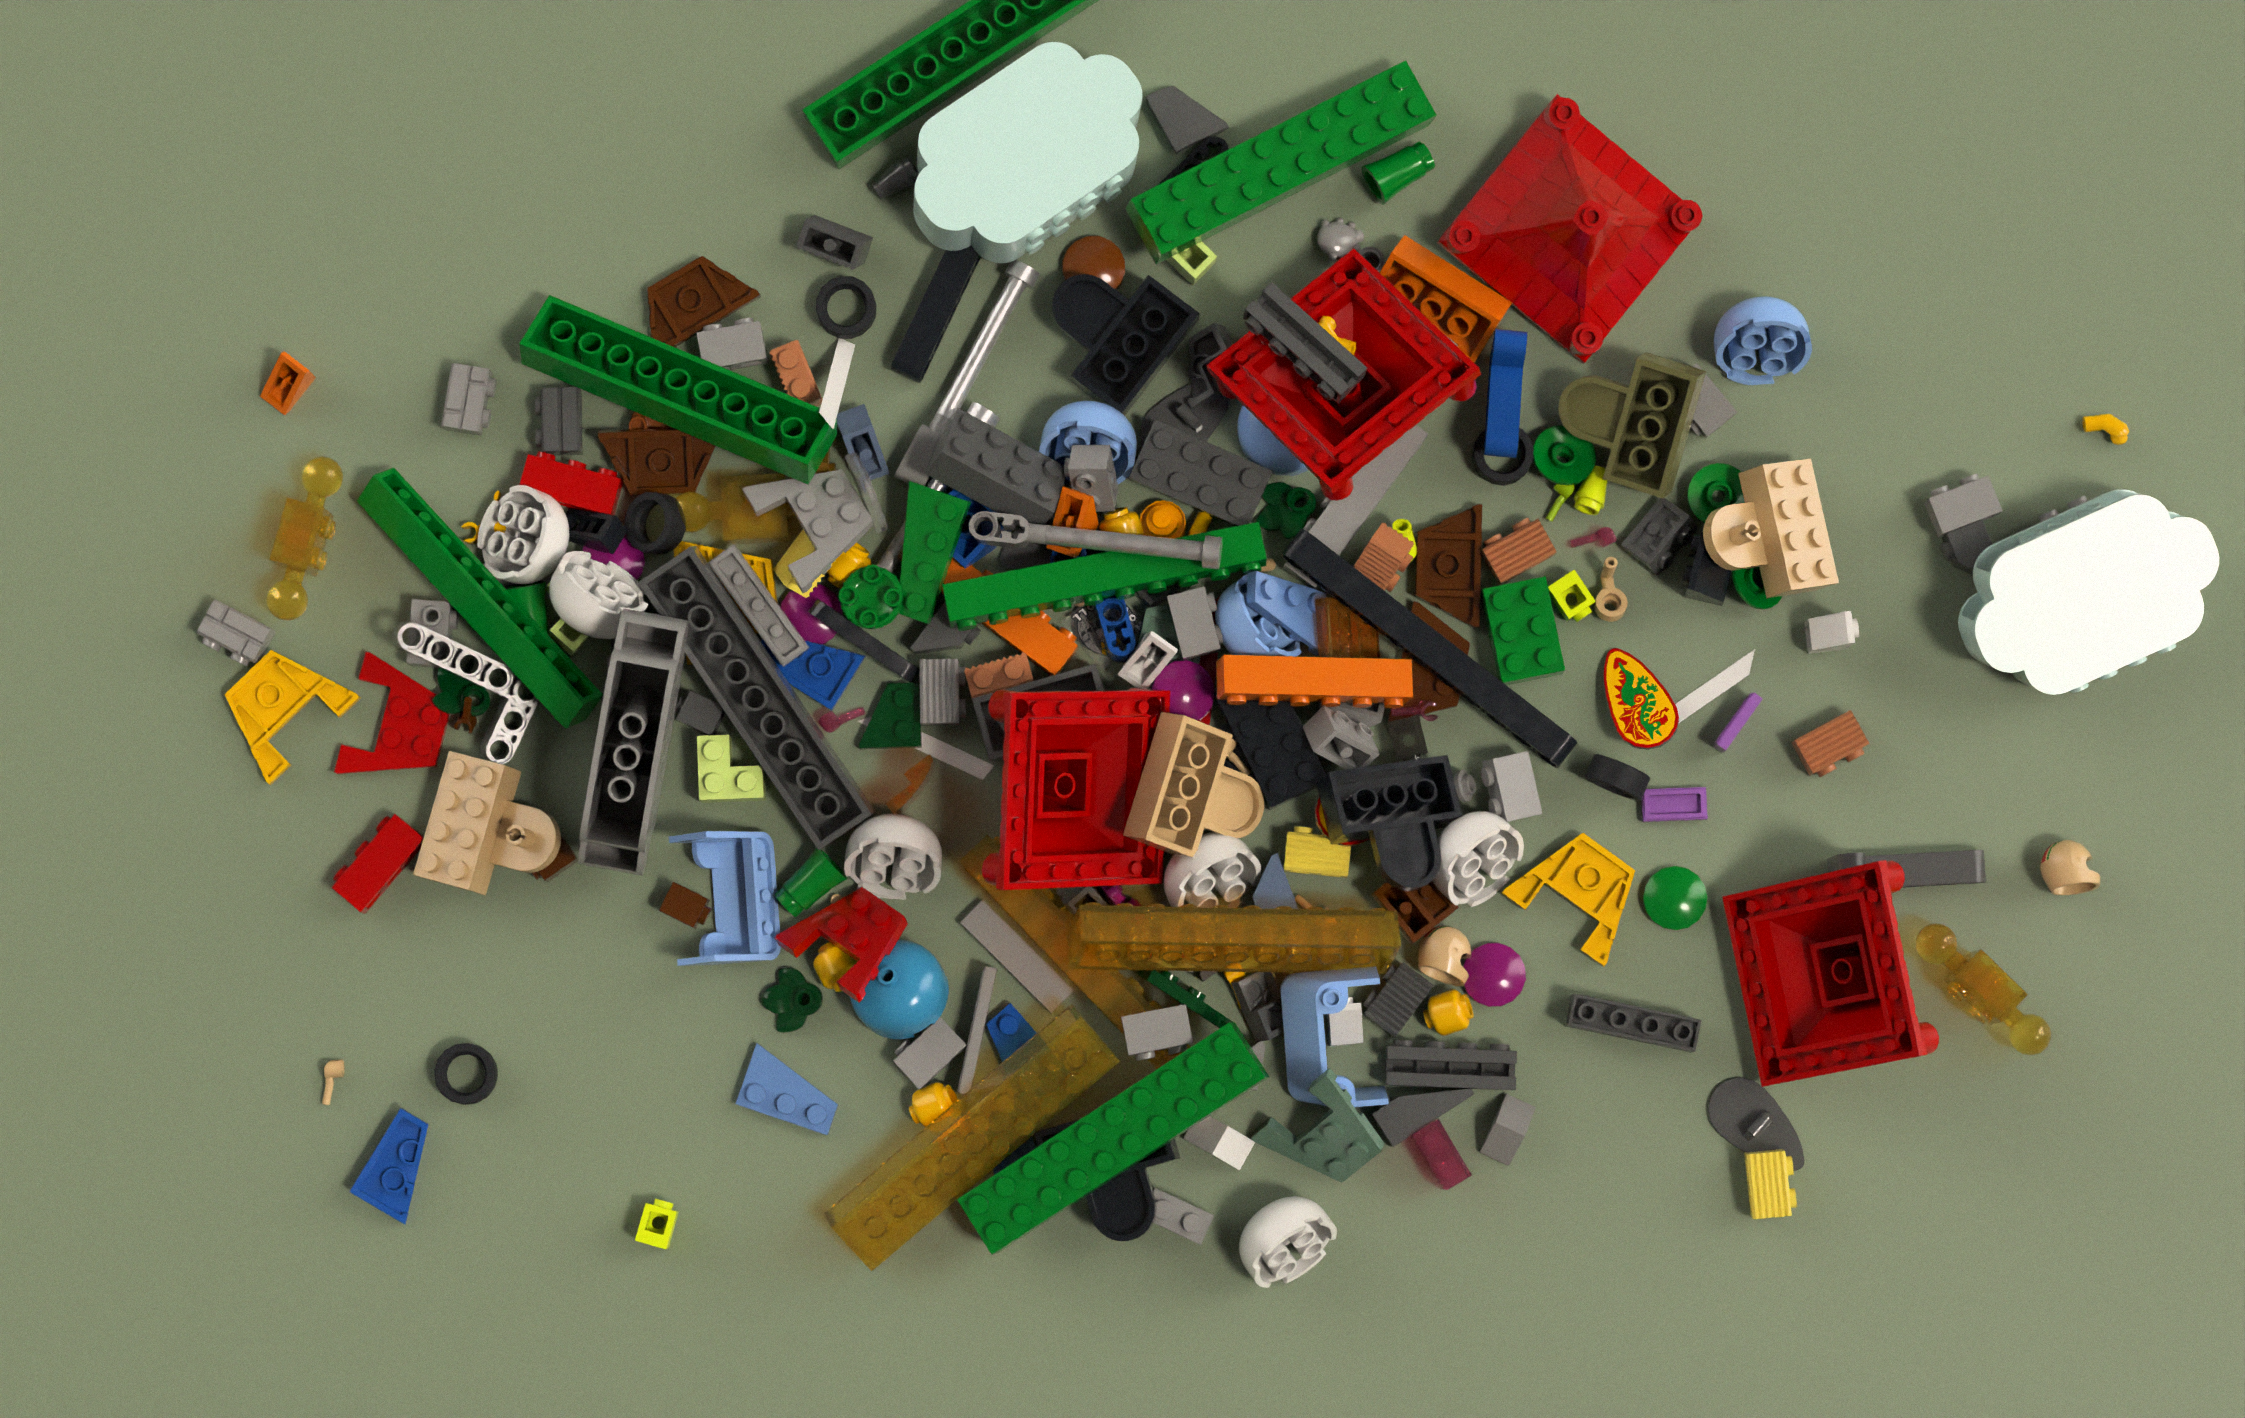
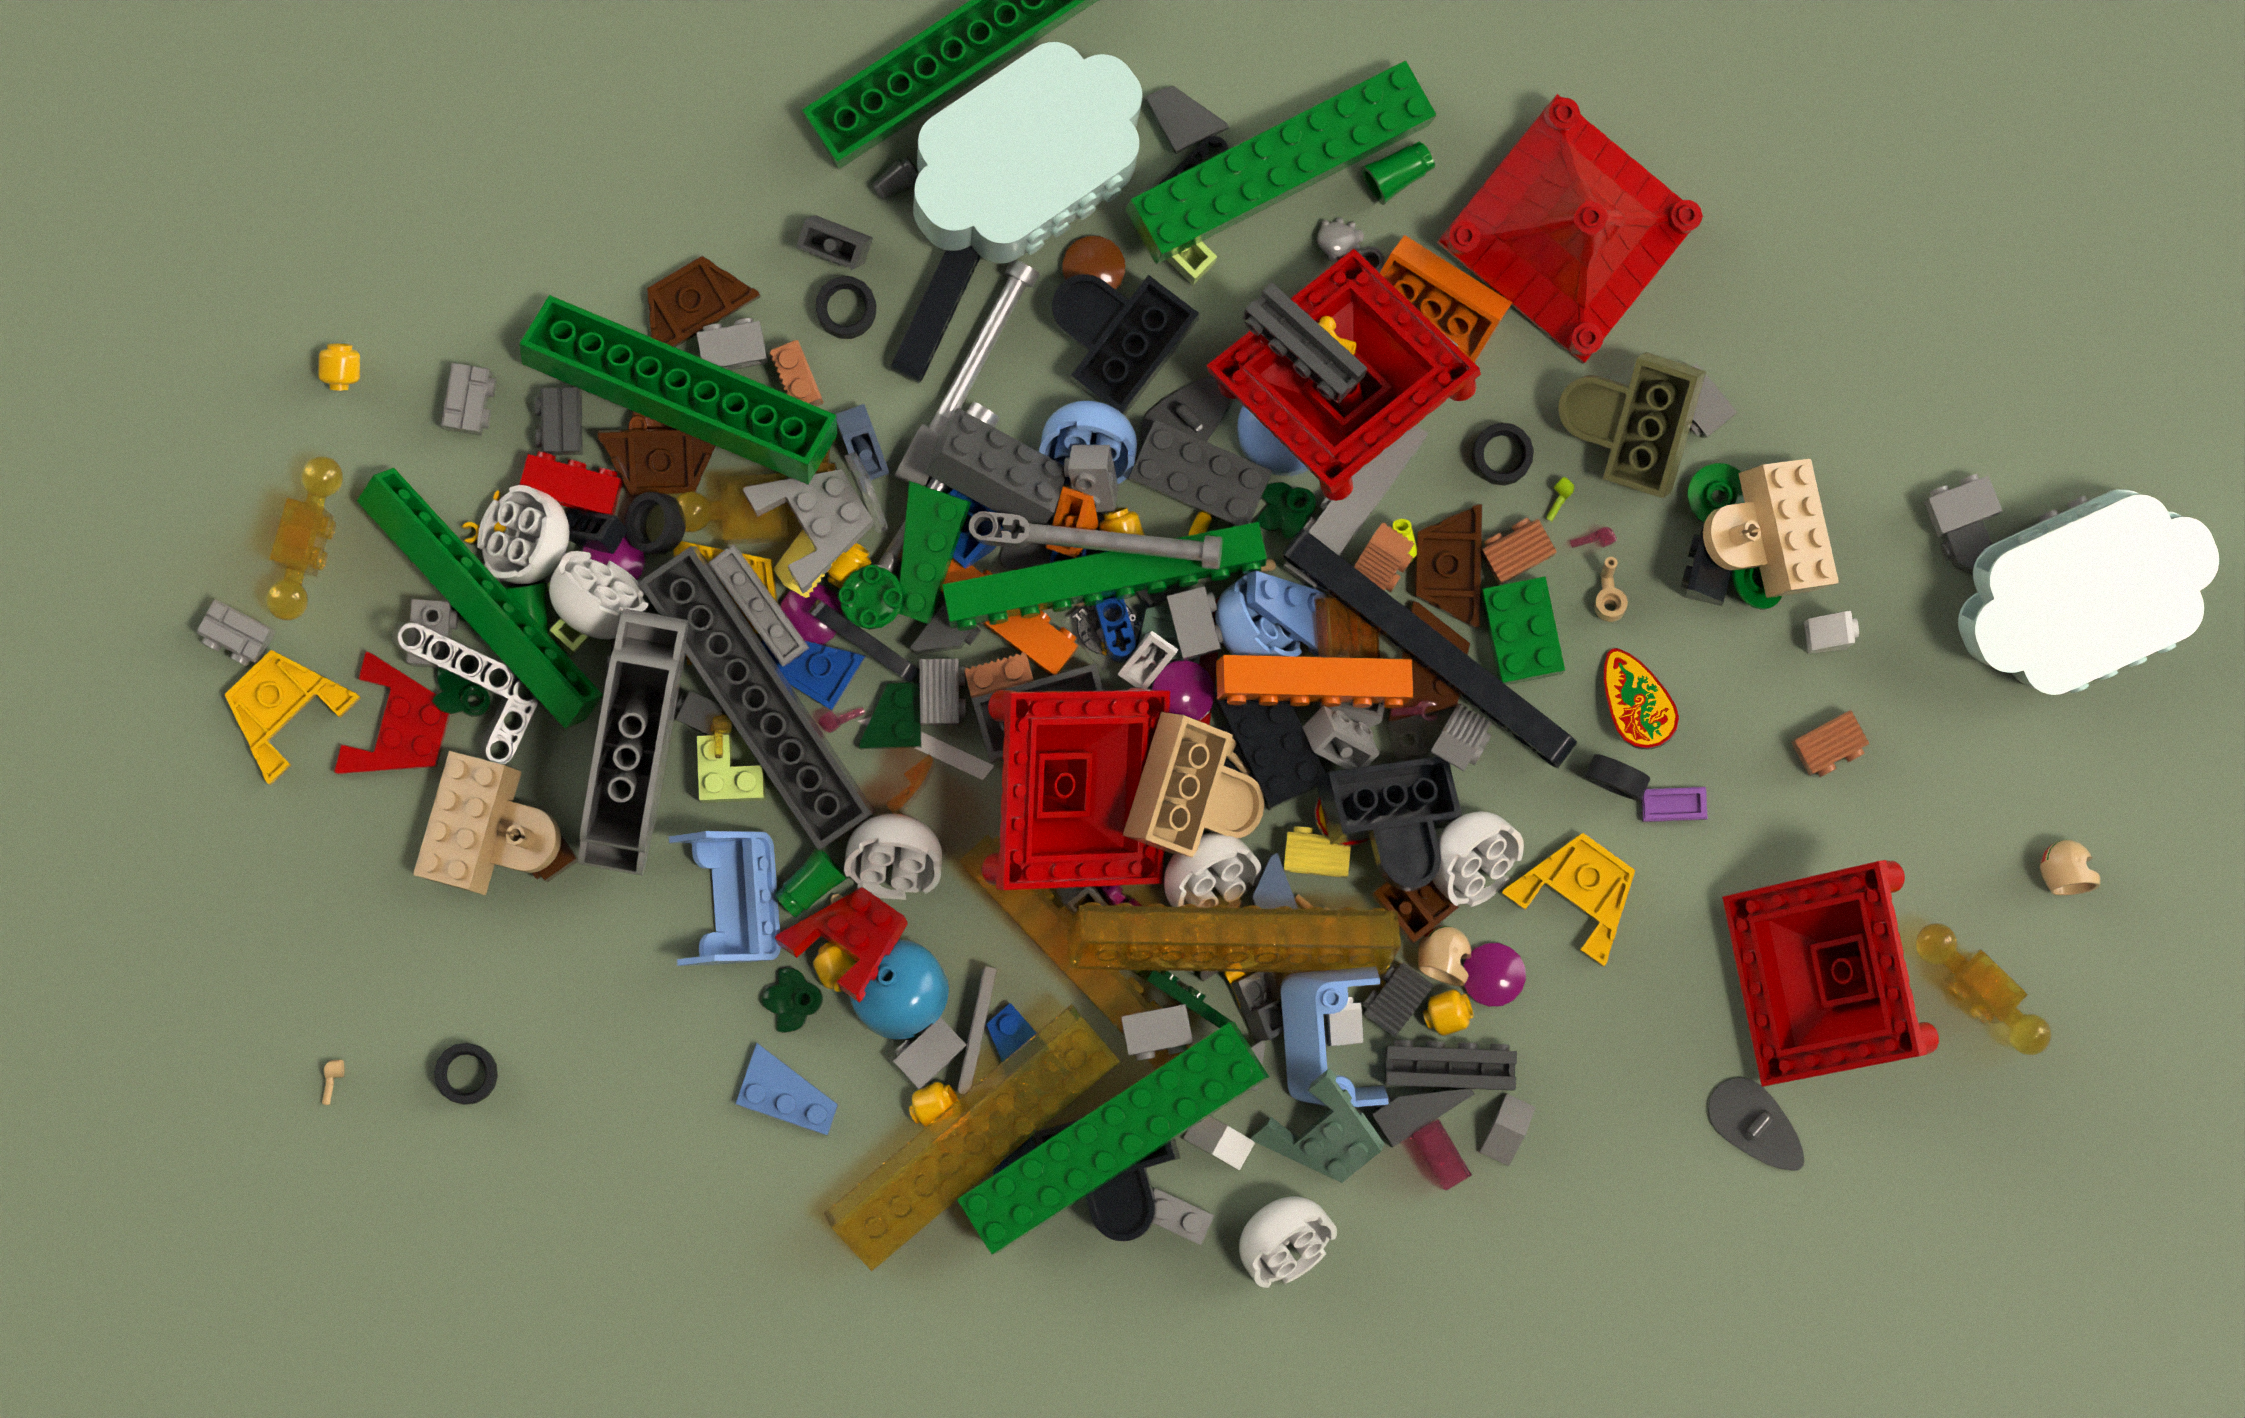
(286, 383): orange slope -> none
(339, 366): none -> yellow head
(378, 863): red brick -> none
(393, 1167): blue wing -> none
(465, 716): reddish brown hand -> none
(648, 1233): neon yellow brick -> none
(686, 906): reddish brown brick -> none
(720, 726): none -> clear yellow hand
(836, 381): white sticker -> none
(1017, 956): light grey tile -> none
(1163, 520): light orange plate -> none
(1203, 349): dark grey slope -> none
(1462, 738): none -> light grey brick
(1464, 785): light grey plate -> none
(1504, 393): blue beam -> none
(1511, 786): light grey brick -> none
(1559, 442): green dish -> none
(1571, 584): neon yellow brick -> none
(1592, 493): neon yellow cone -> none
(1633, 1023): dark grey brick -> none
(1660, 536): dark grey bracket -> none
(1675, 898): green dish -> none
(1714, 687): white sticker -> none
(1737, 722): medium lavender tile -> none
(1765, 325): light blue cylinder -> none
(1768, 1184): light yellow brick -> none
(1924, 868): dark grey beam -> none
(2116, 428): yellow arm -> none

